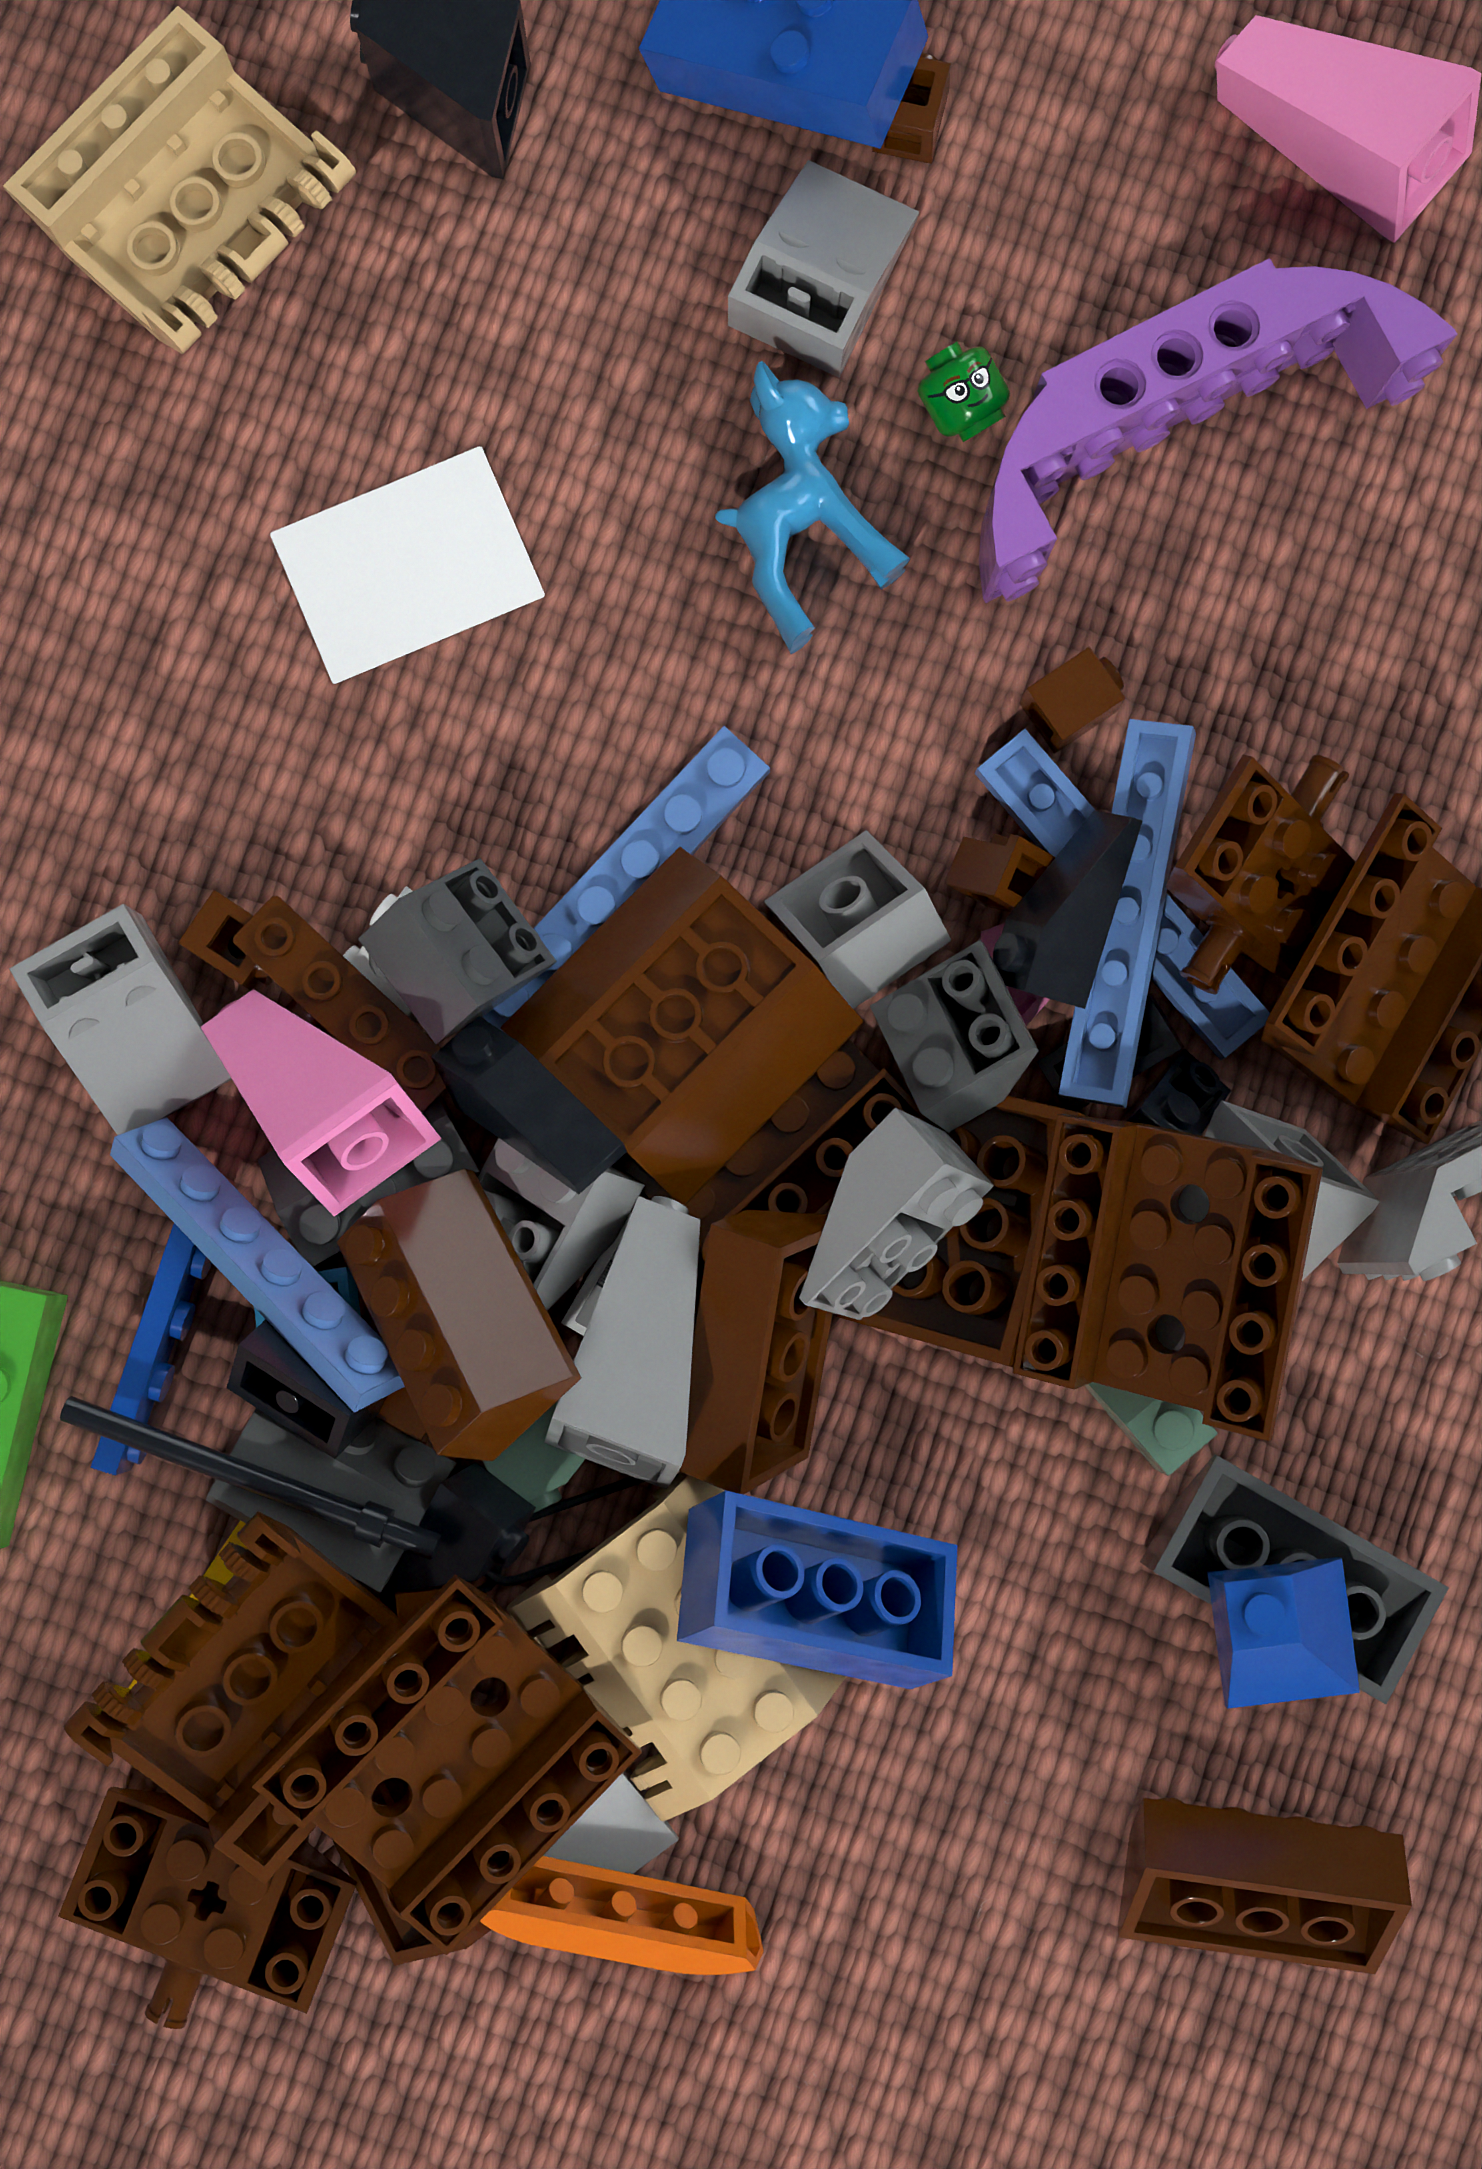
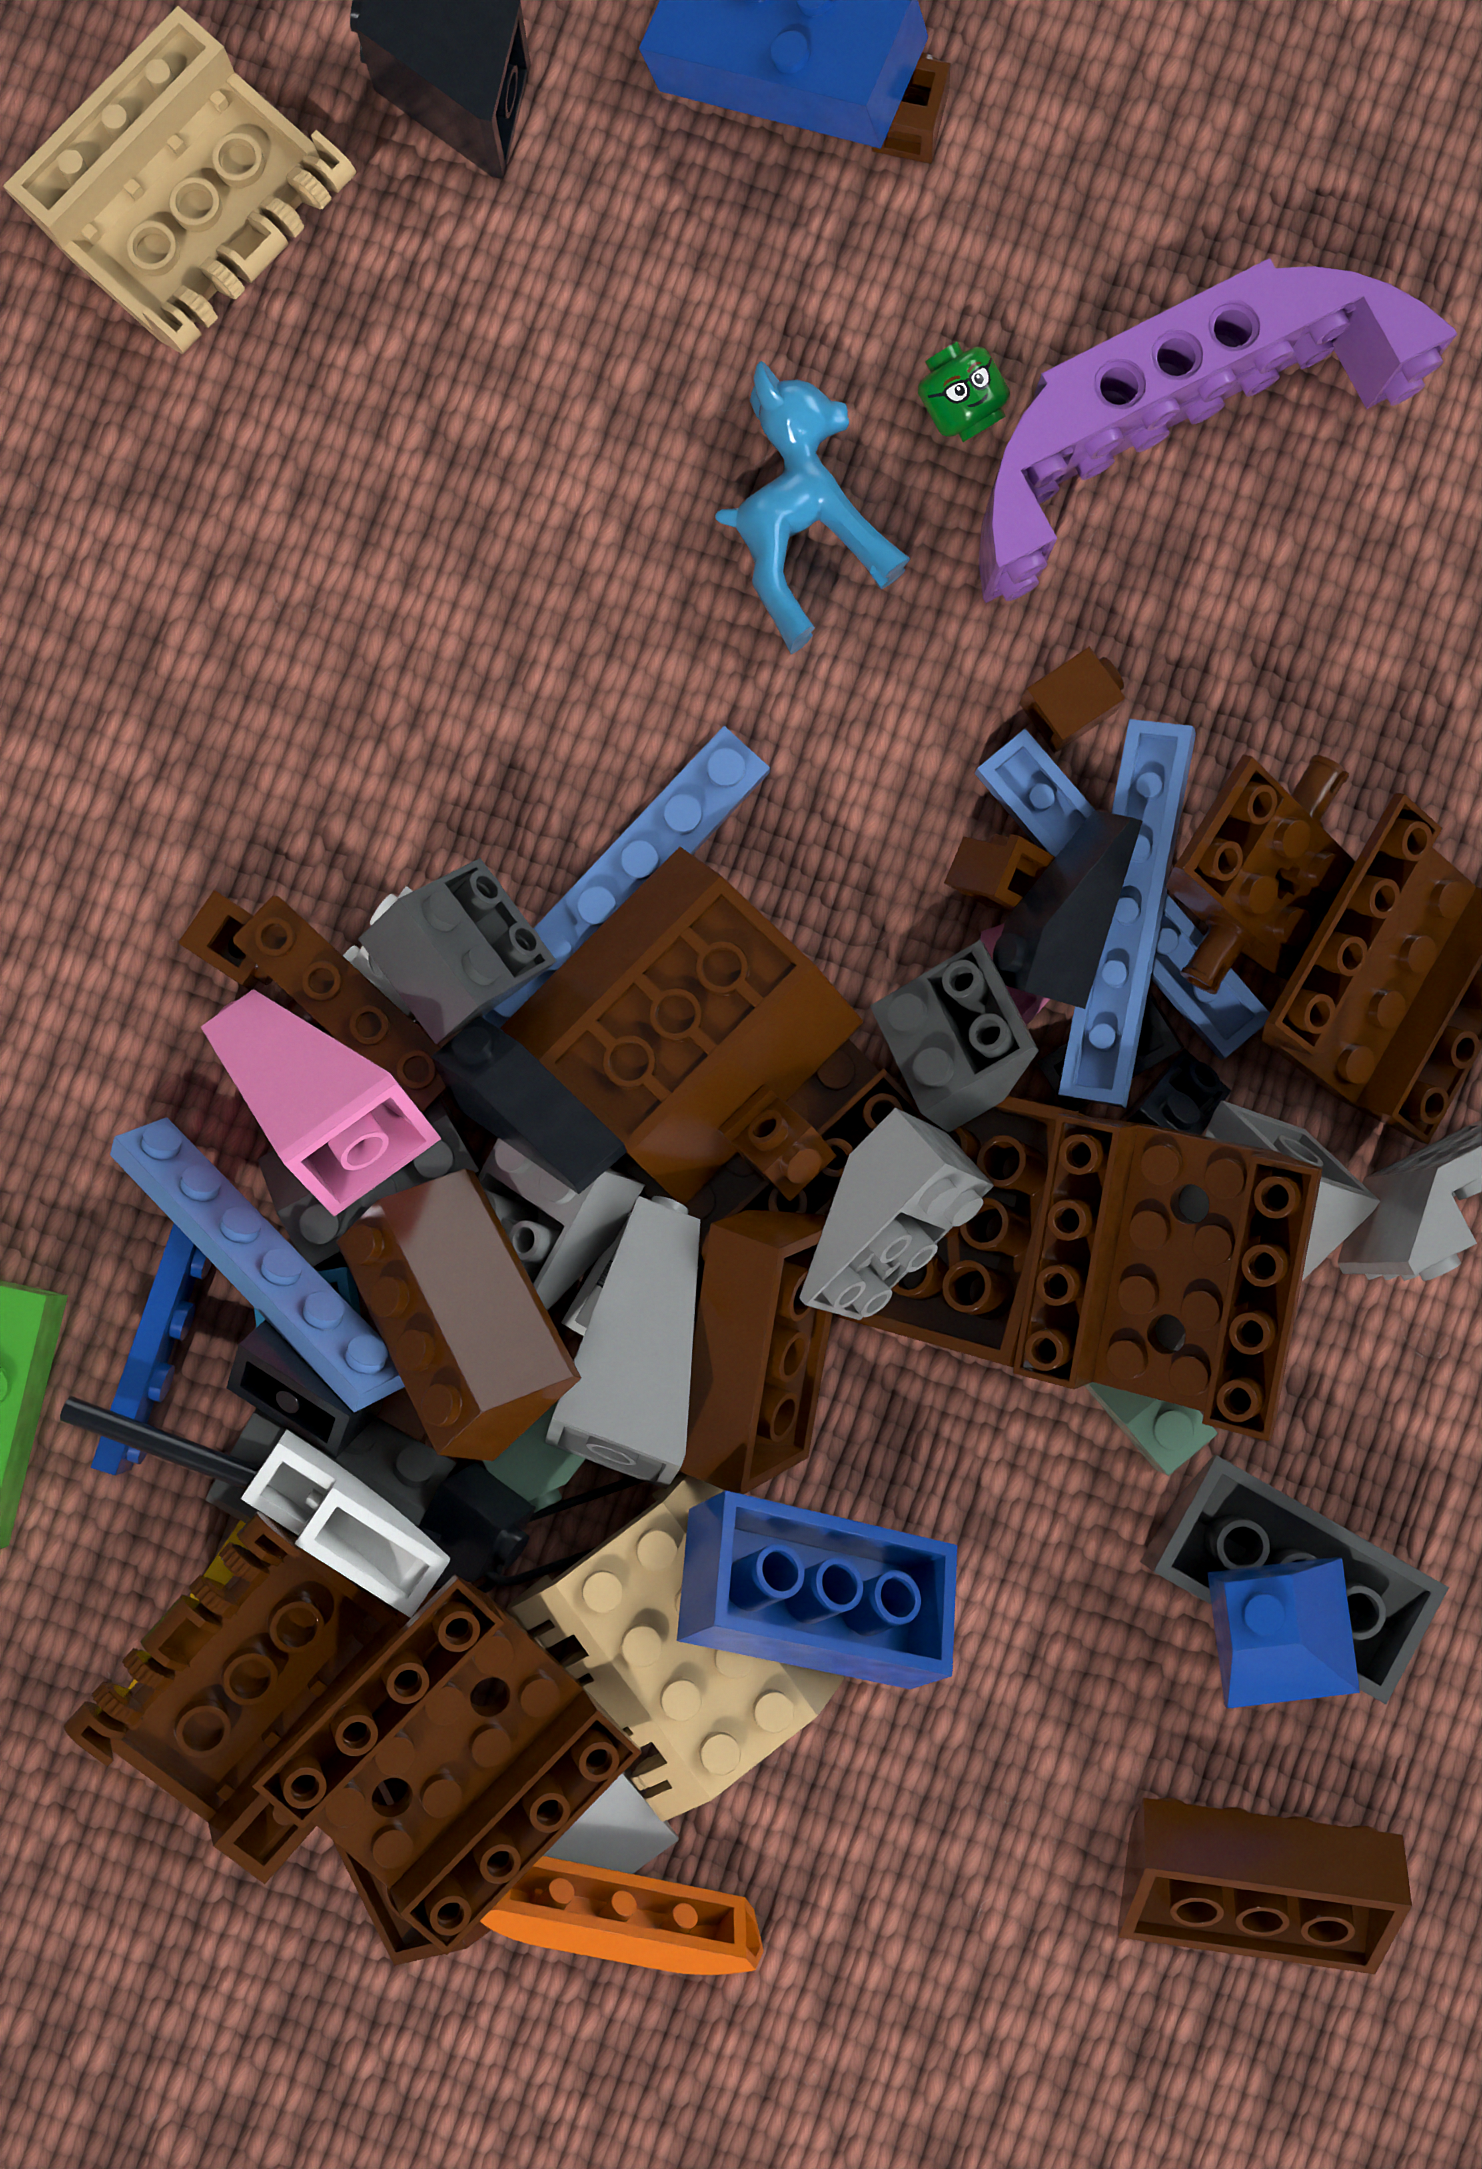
(121, 1020): light grey slope -> none
(147, 1888): reddish brown slope -> none
(346, 1524): none -> white slope
(407, 565): white sticker -> none
(777, 1142): none -> reddish brown brick
(819, 267): light grey slope -> none
(859, 918): light grey slope -> none
(1353, 114): bright pink slope -> none

